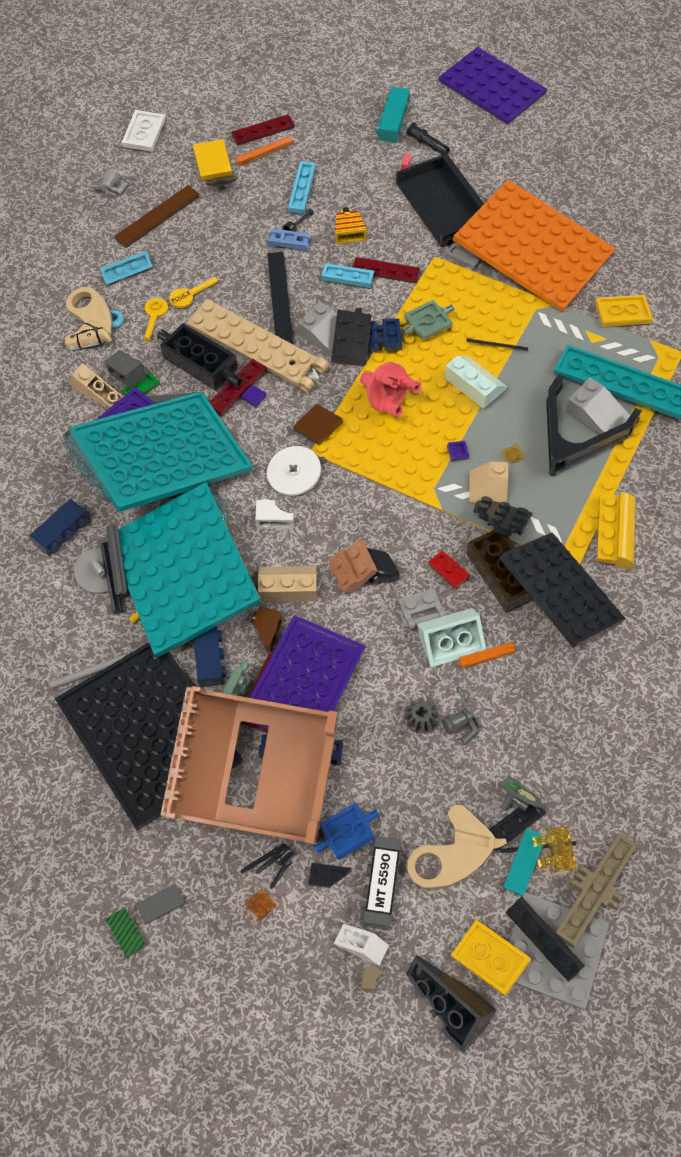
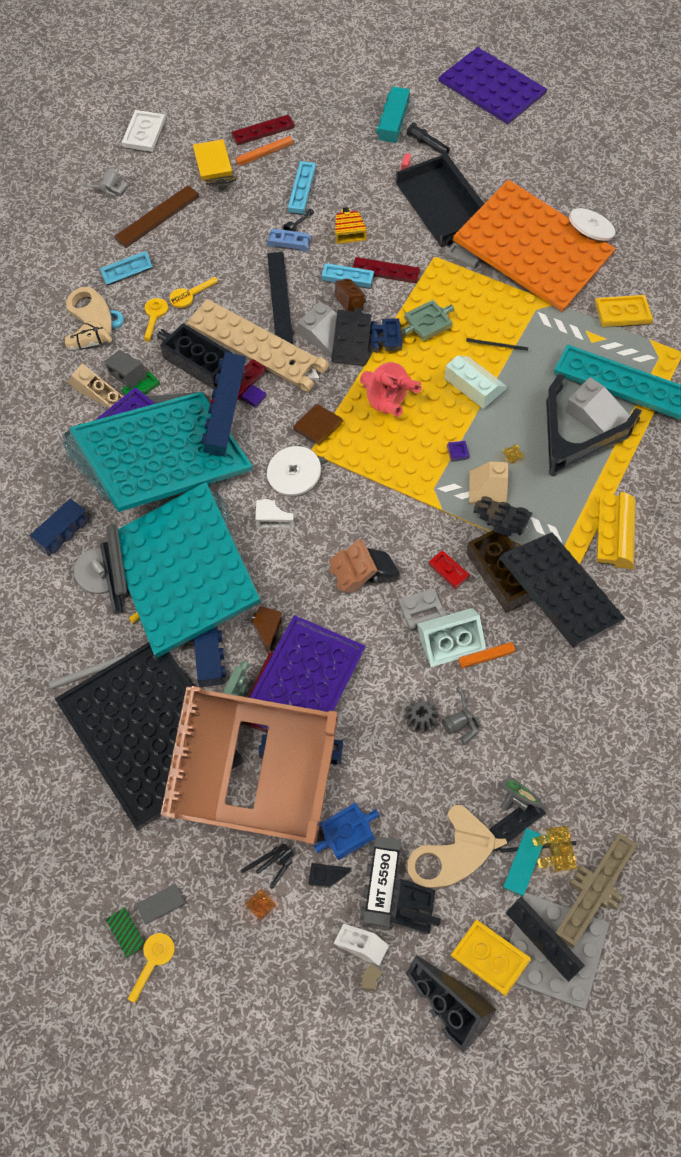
(157, 951): none -> yellow piece
(224, 404): none -> dark blue brick
(287, 583): tan slope -> none
(349, 295): none -> reddish brown brick
(413, 907): none -> black plate
(592, 224): none -> white piece

